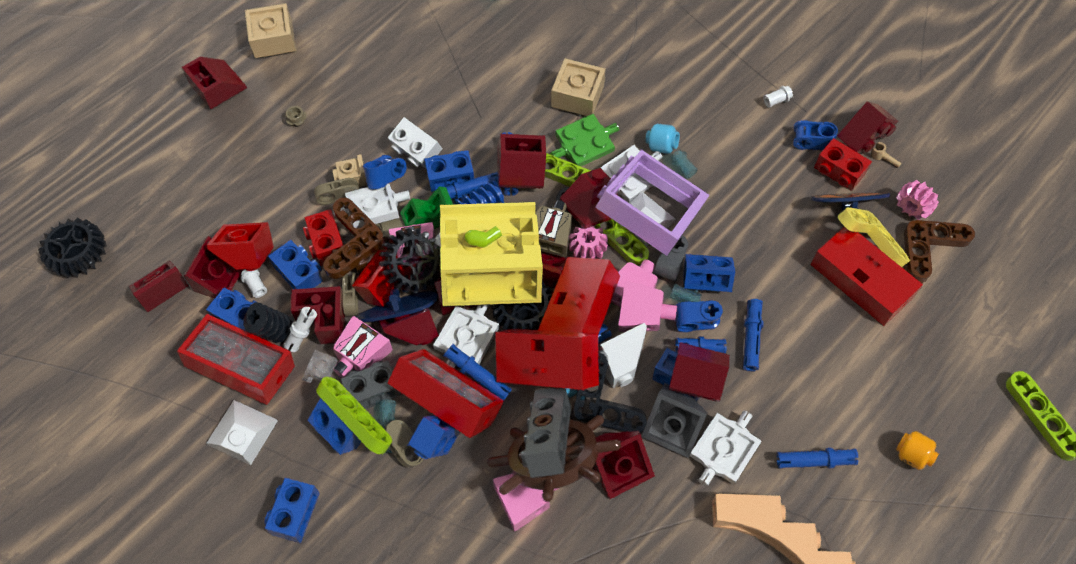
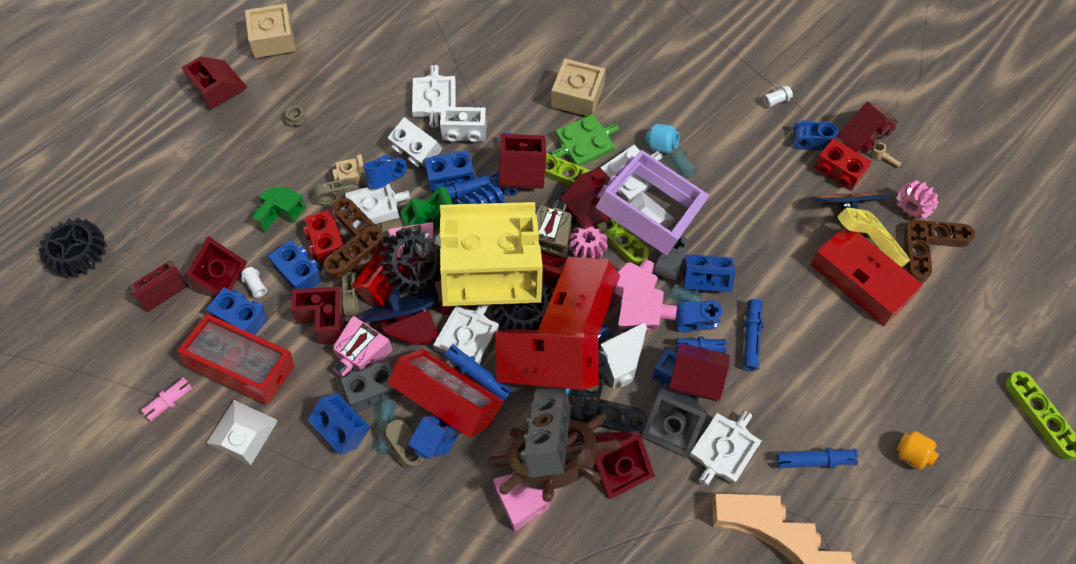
(167, 399): none -> bright pink pin
(242, 245): red slope -> none
(267, 322): black piece -> none
(275, 203): none -> green brick
(298, 511): blue brick -> none
(300, 329): white pin -> none
(320, 366): clear bracket -> none
(354, 415): lime beam -> none
(432, 94): none -> white plate
(463, 124): none -> white brick
(482, 239): lime arm -> none

